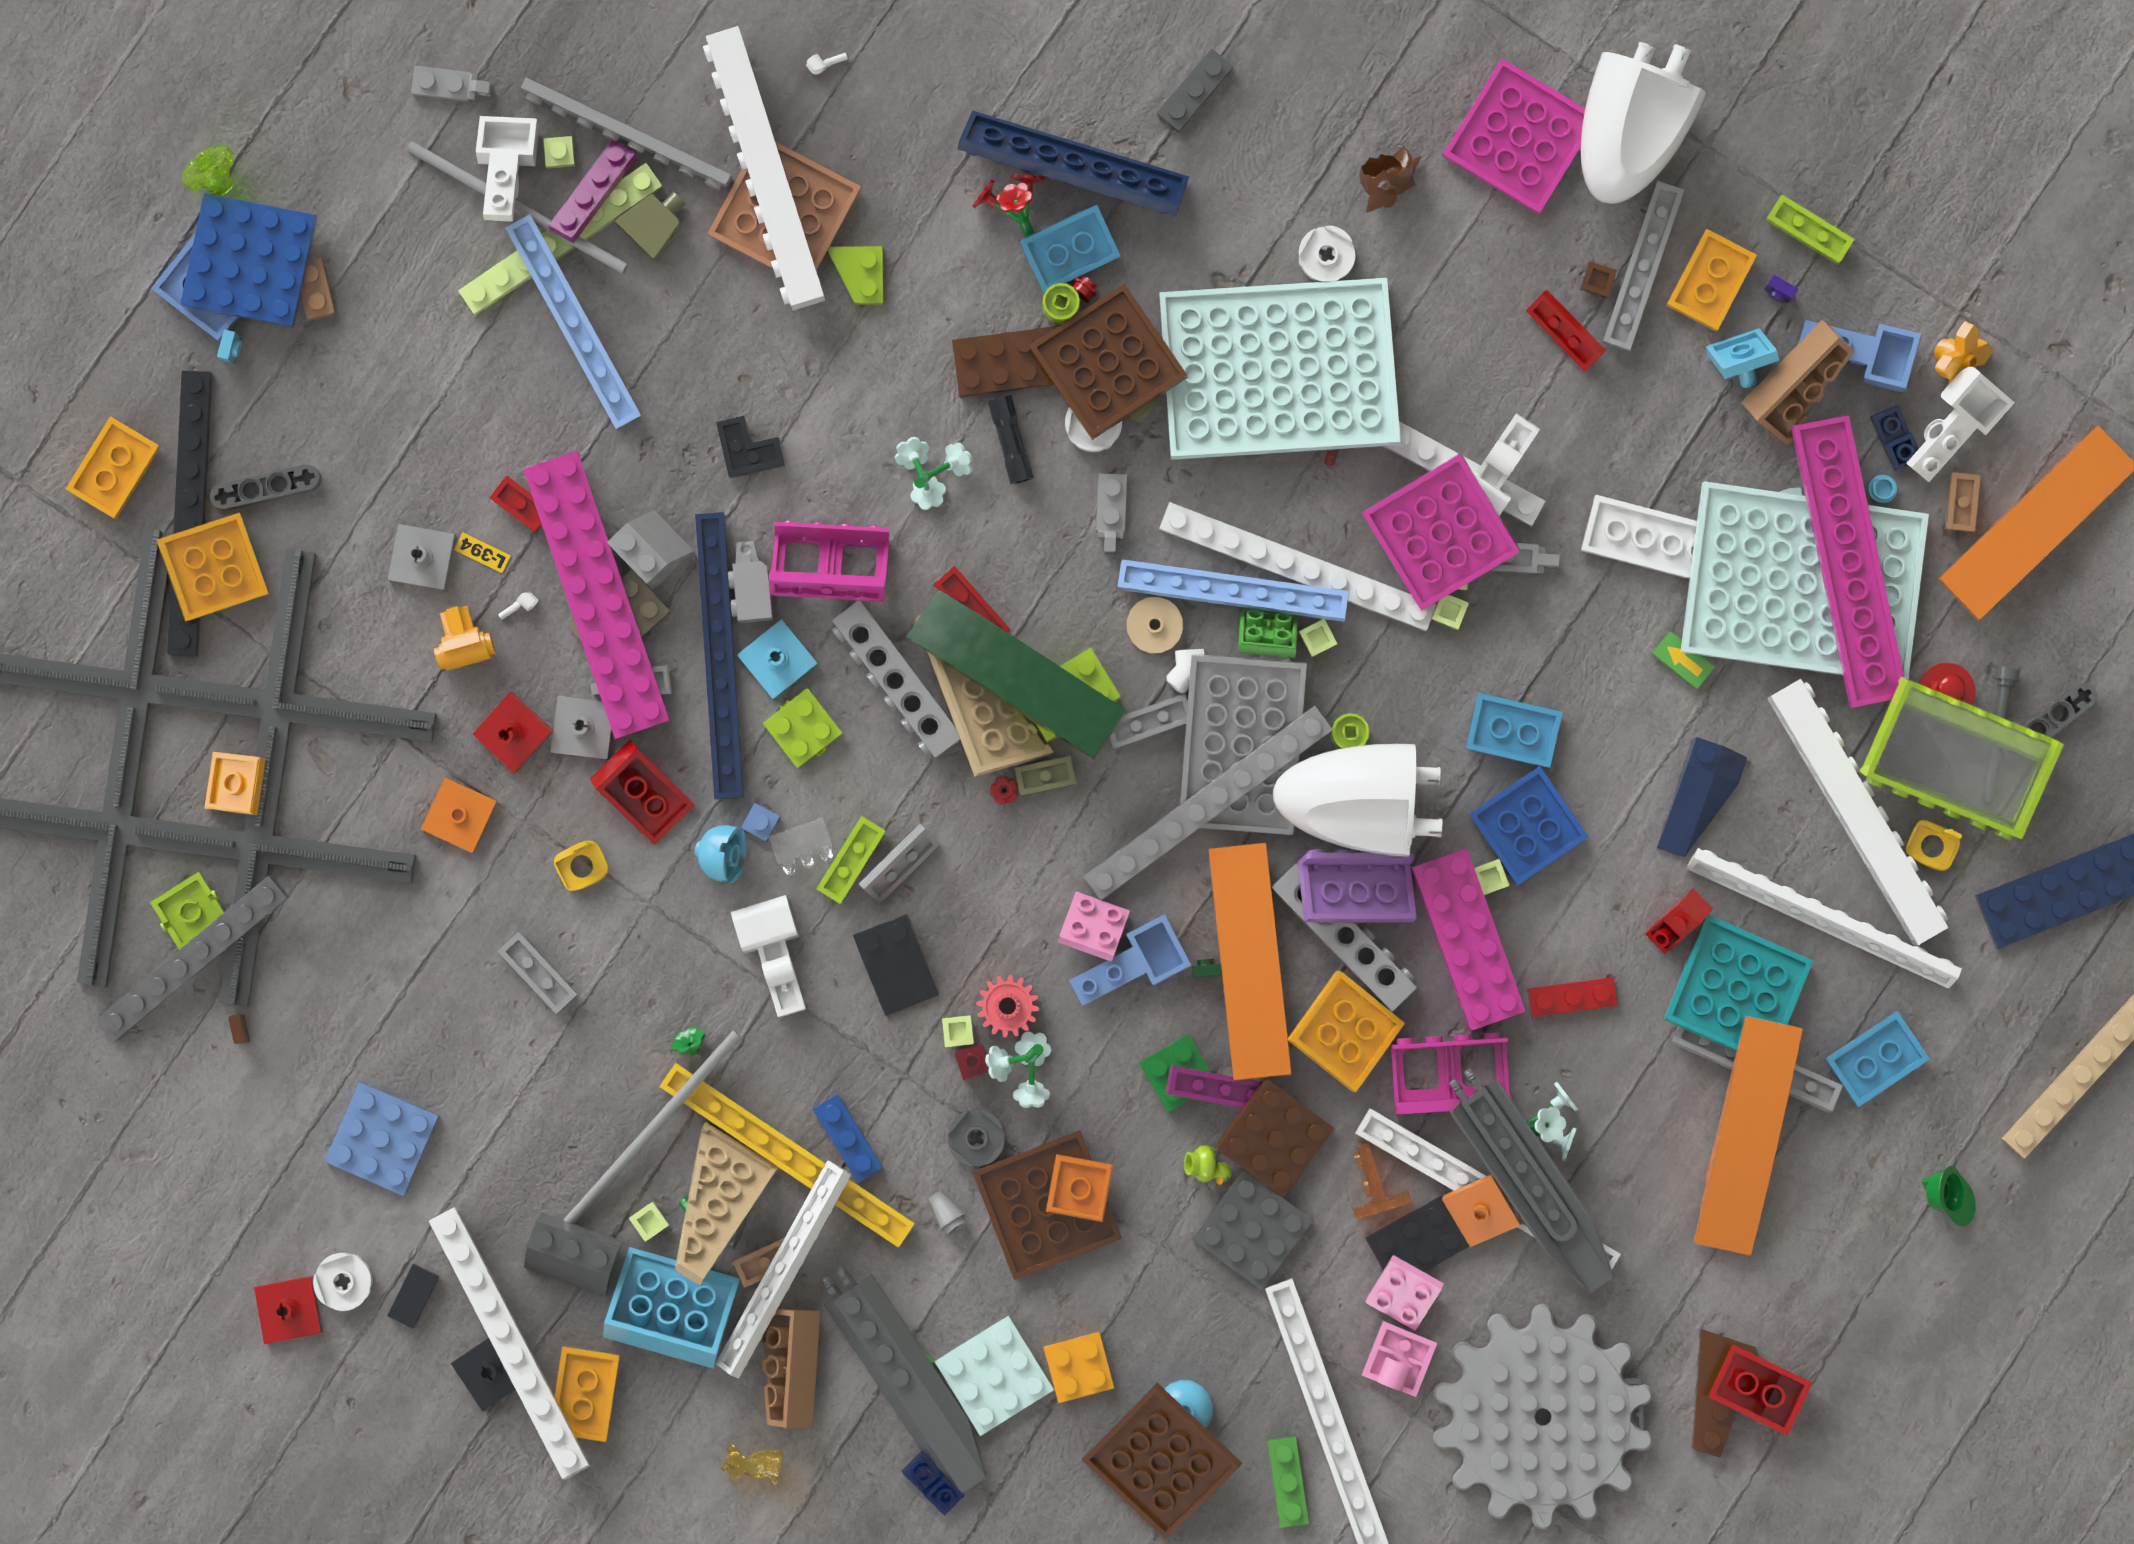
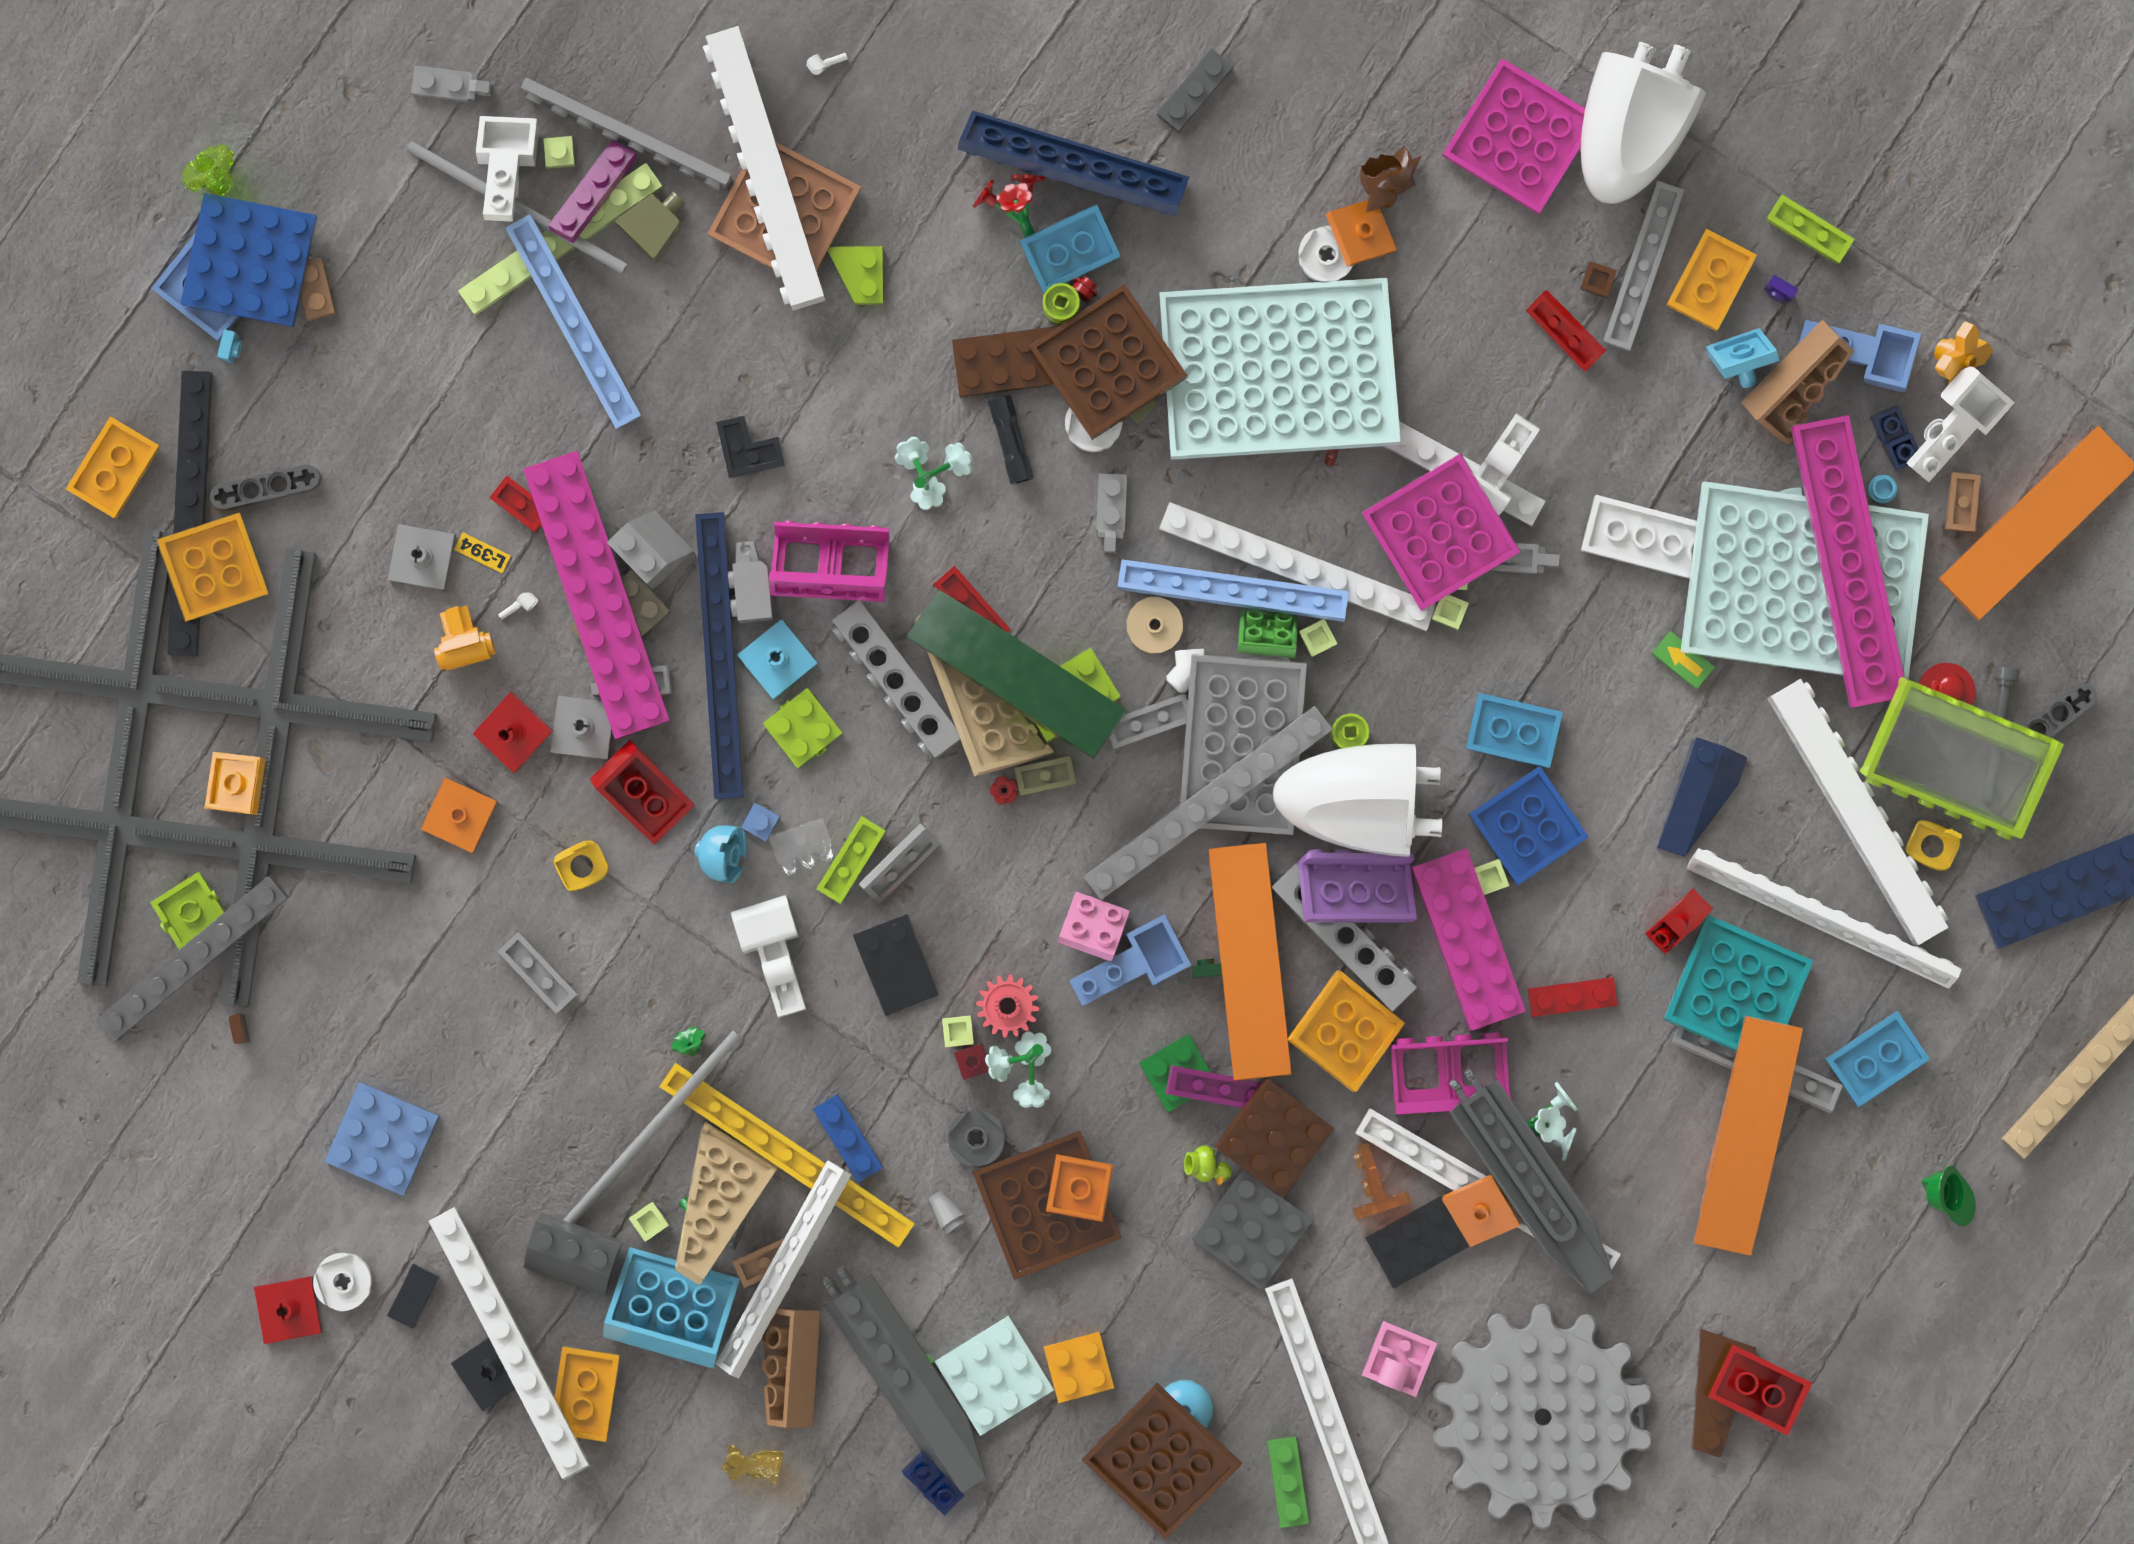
(1360, 233): none -> orange plate
(1404, 1292): bright pink plate -> none

